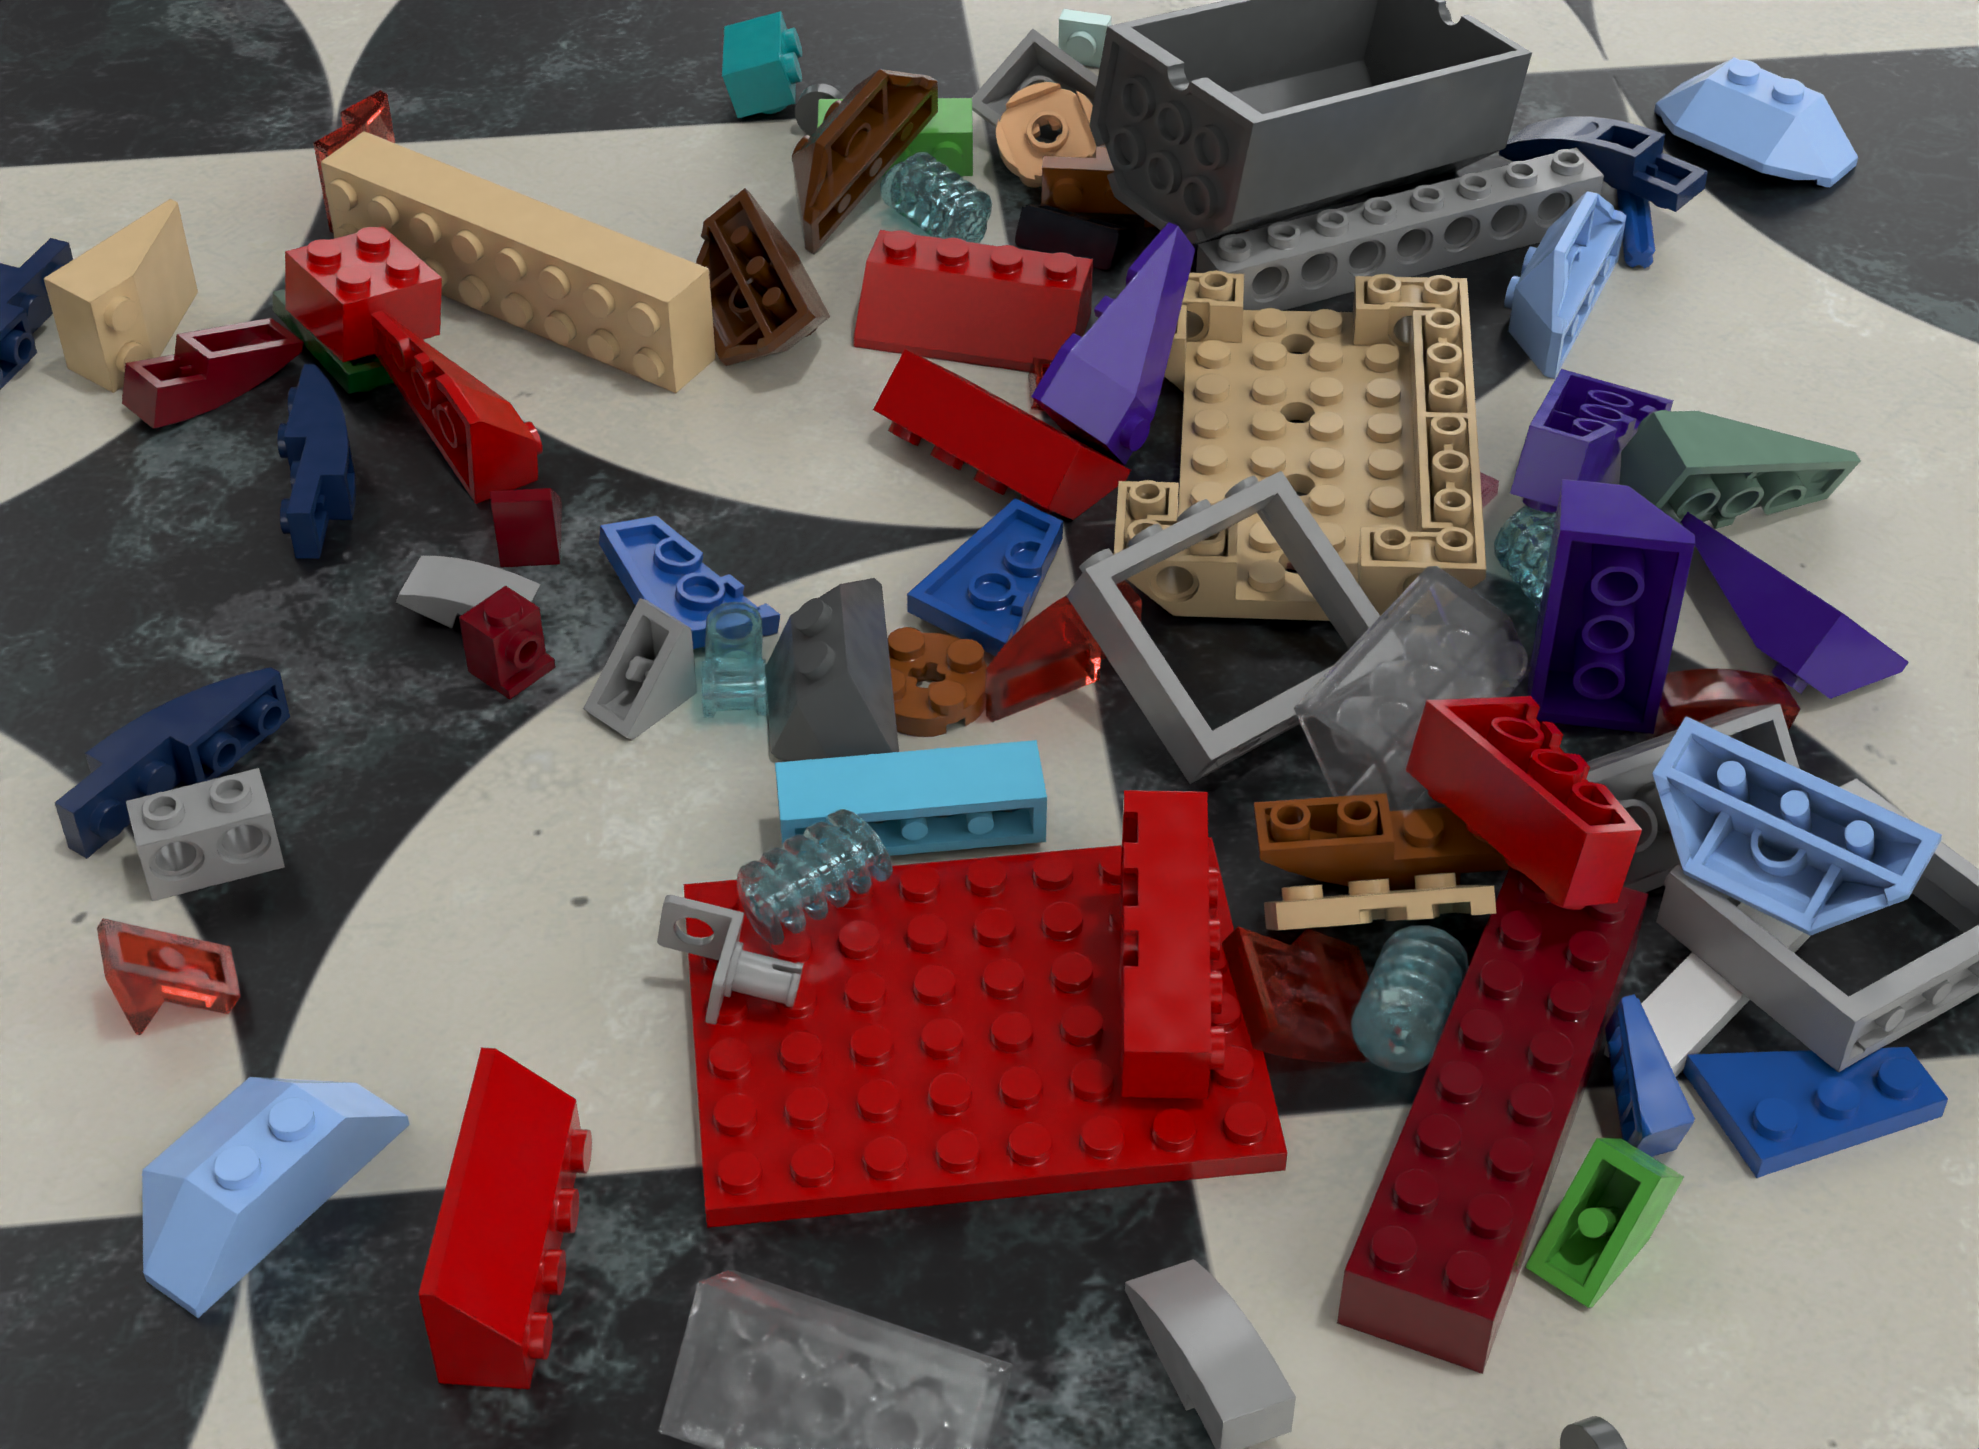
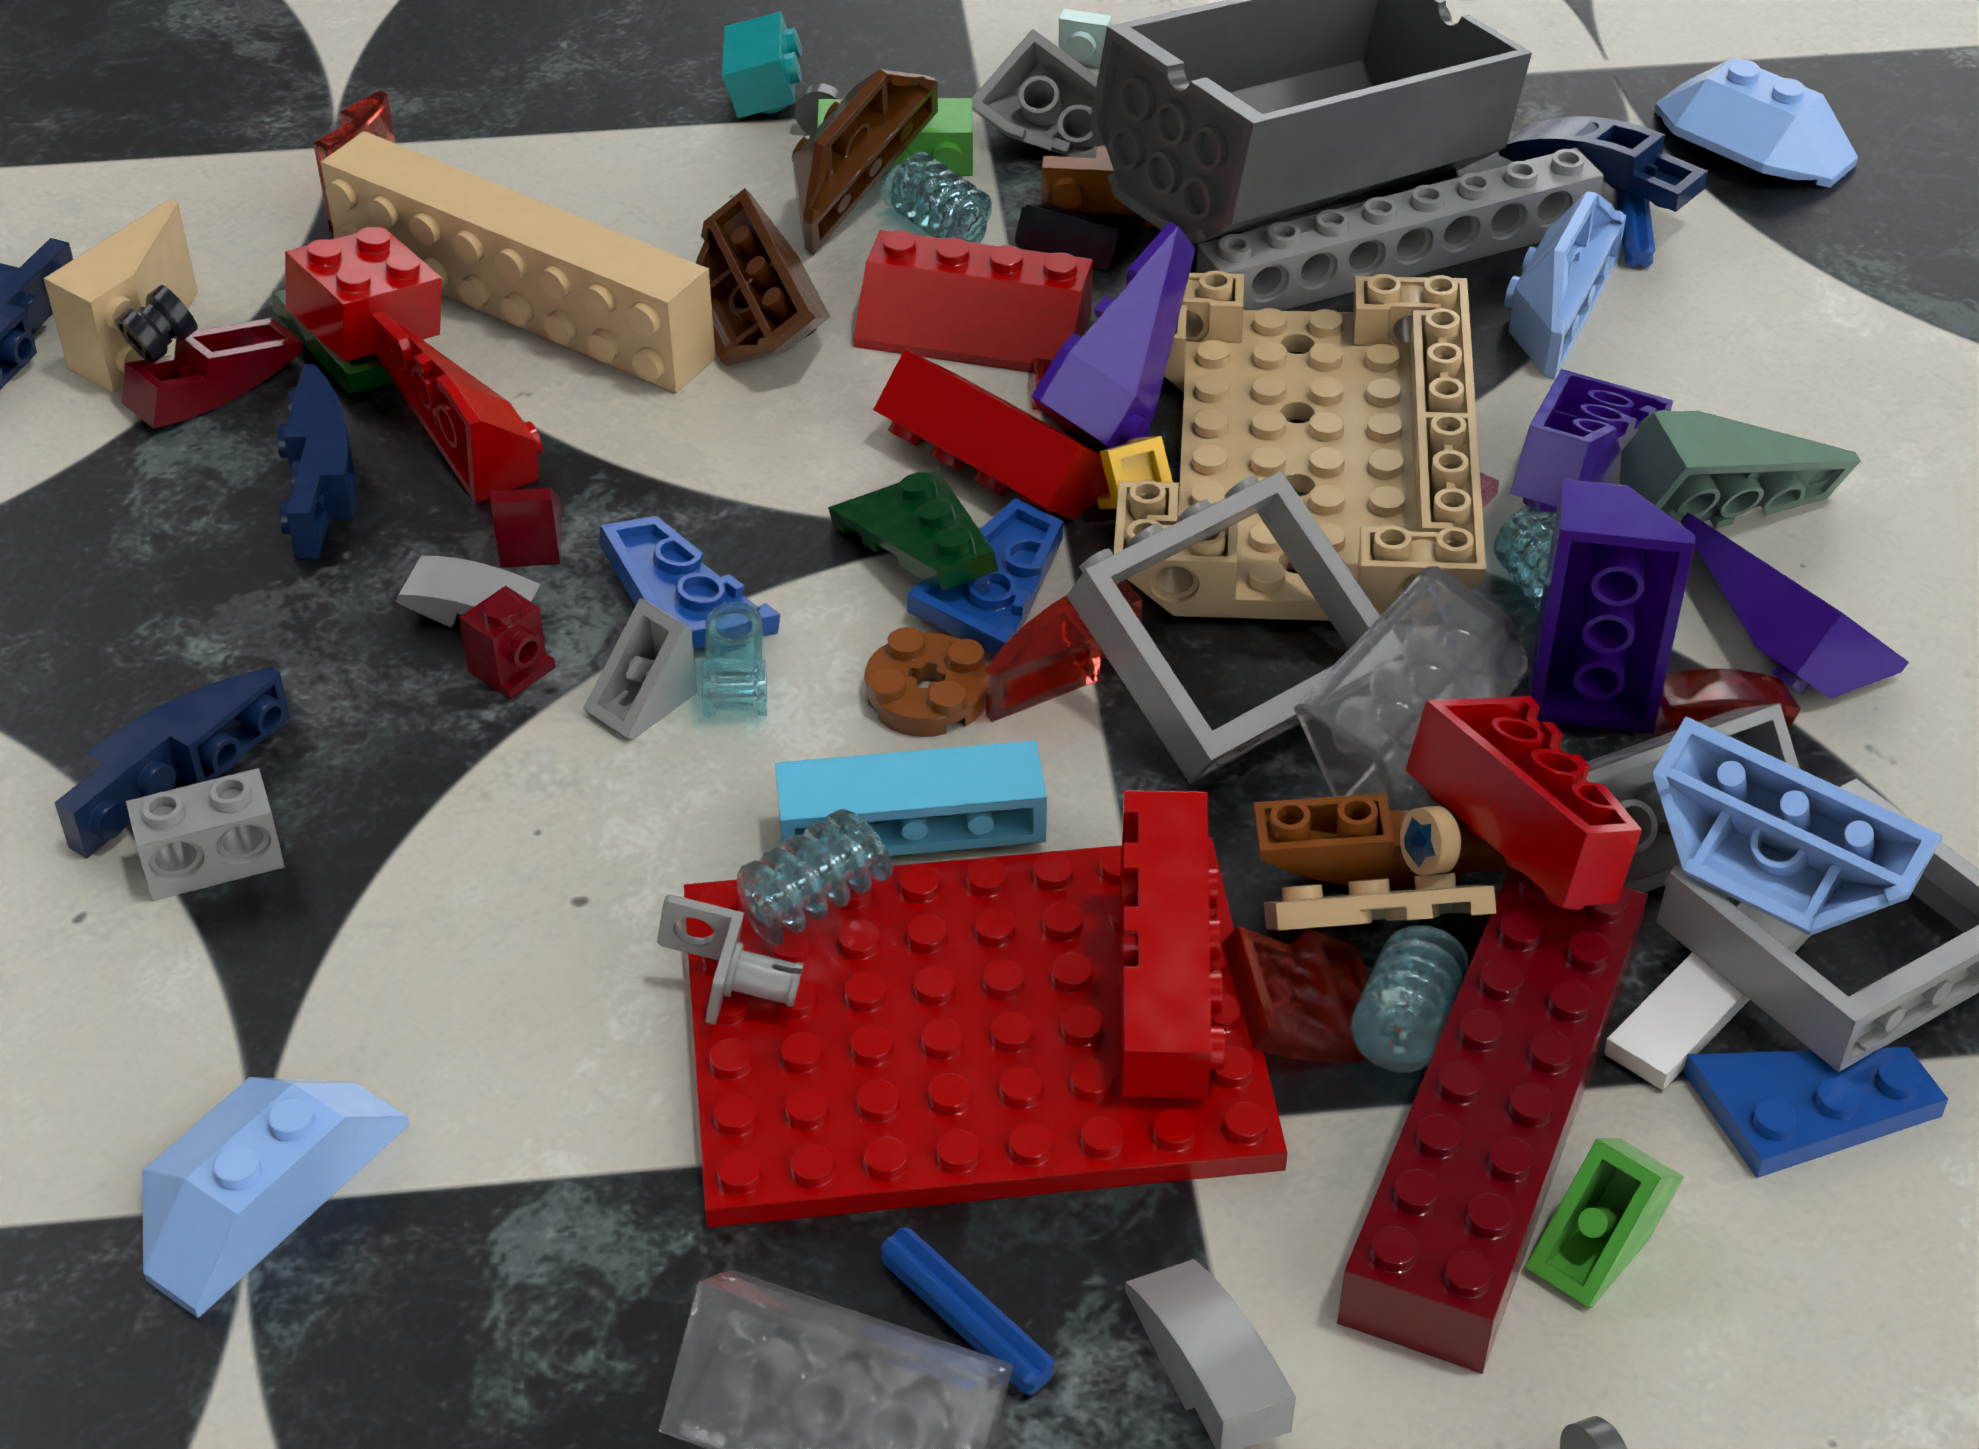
(156, 324): none -> black wheel
(159, 966): clear red slope -> none
(503, 1227): red slope -> none
(833, 678): dark grey wedge -> none
(921, 526): none -> dark green wing
(966, 1309): none -> blue axle
(1021, 123): light nougat plate -> none
(1135, 461): none -> yellow panel
(1430, 840): none -> tan tile
(1647, 1094): blue slope -> none

